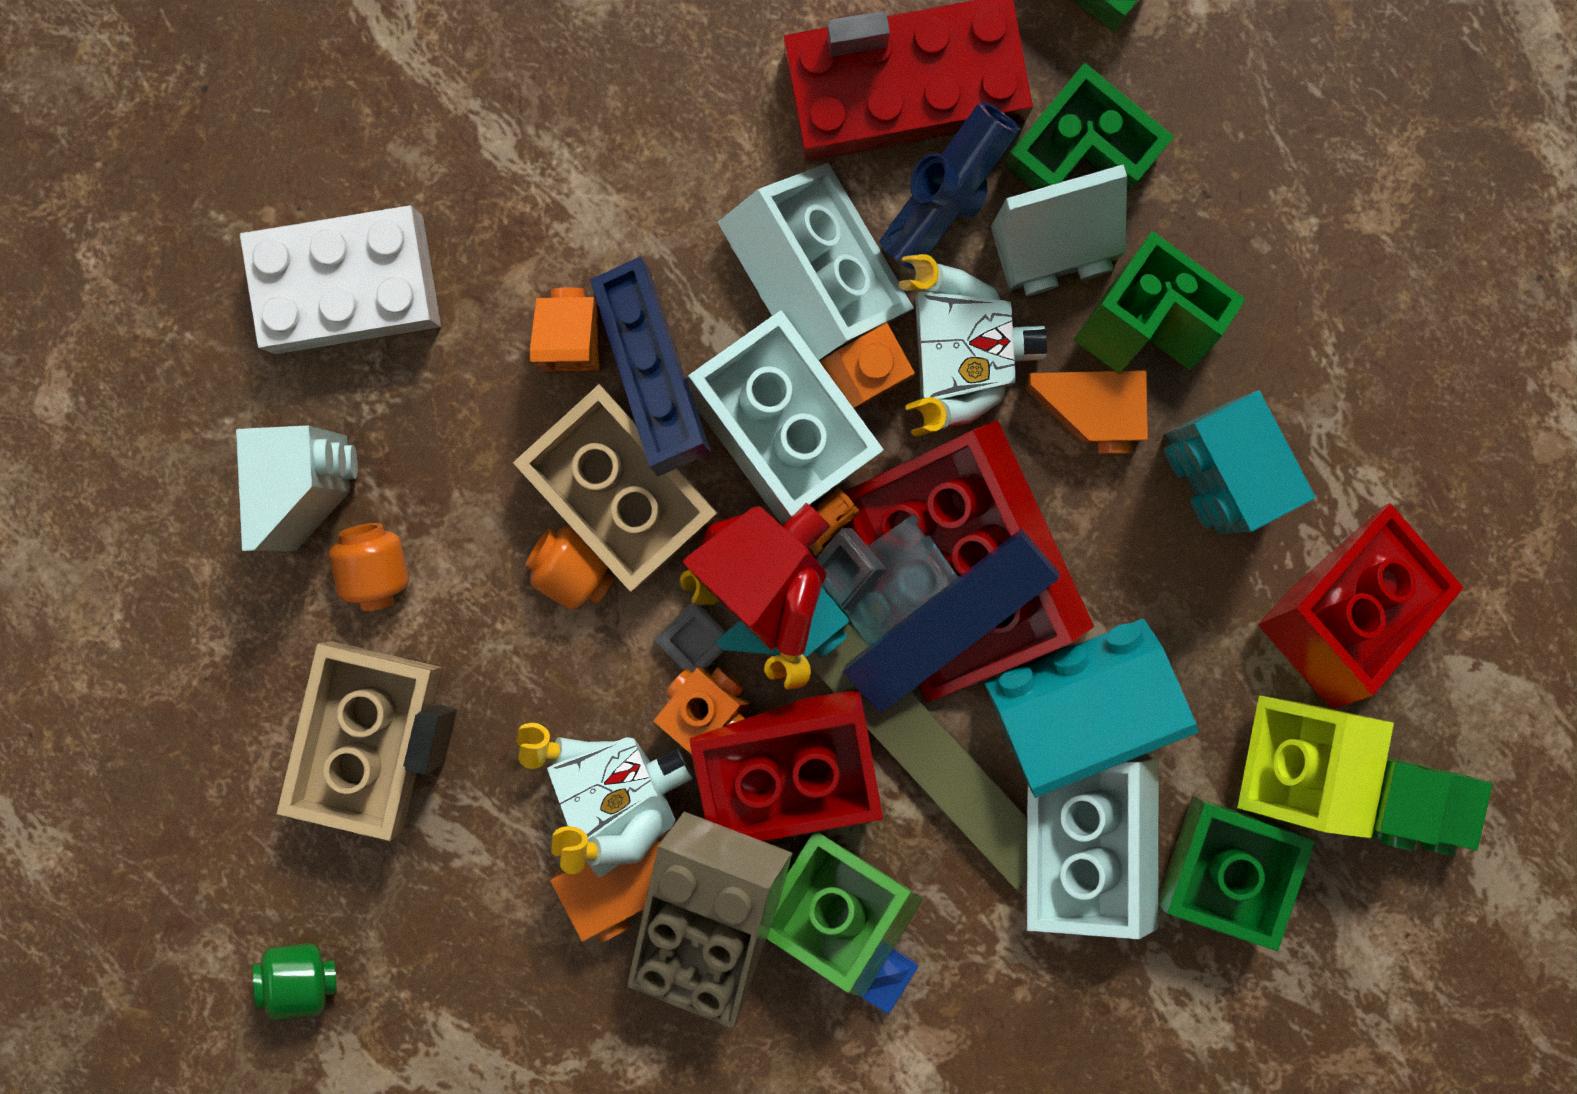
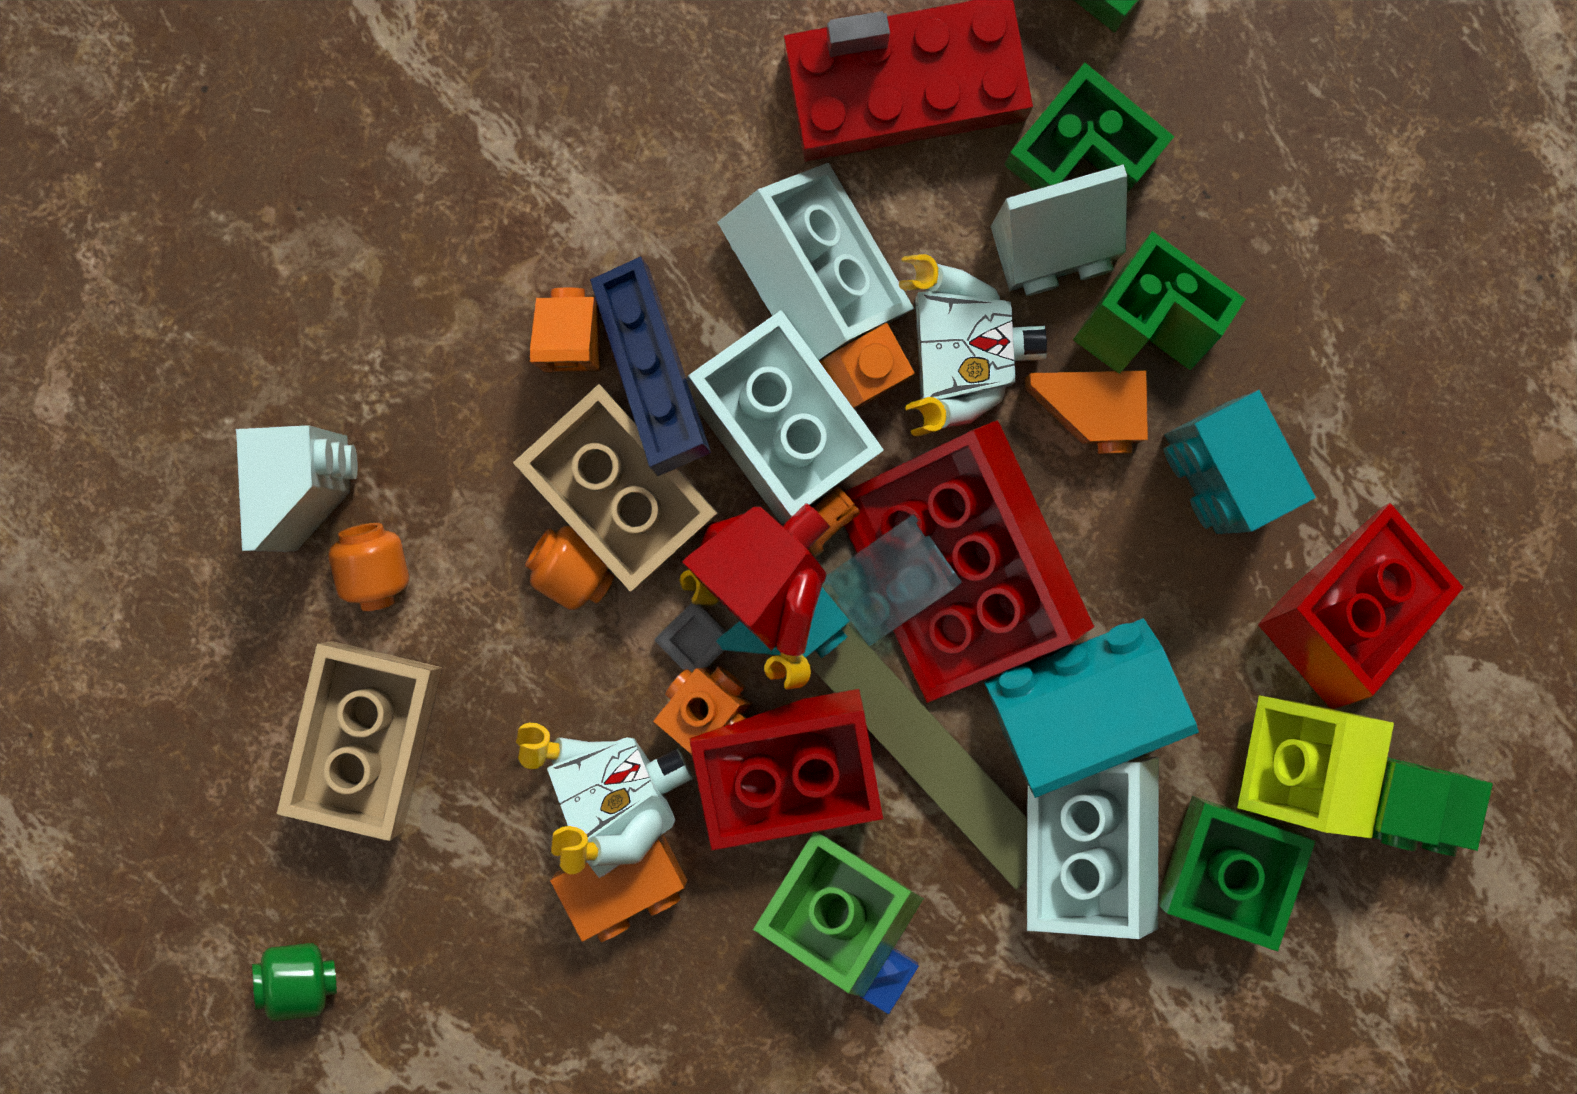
(340, 280): white brick -> none
(429, 739): pearl dark grey tile -> none
(707, 918): dark tan slope -> none
(849, 568): flat silver tile -> none
(950, 183): dark blue piece -> none
(951, 621): dark blue tile -> none

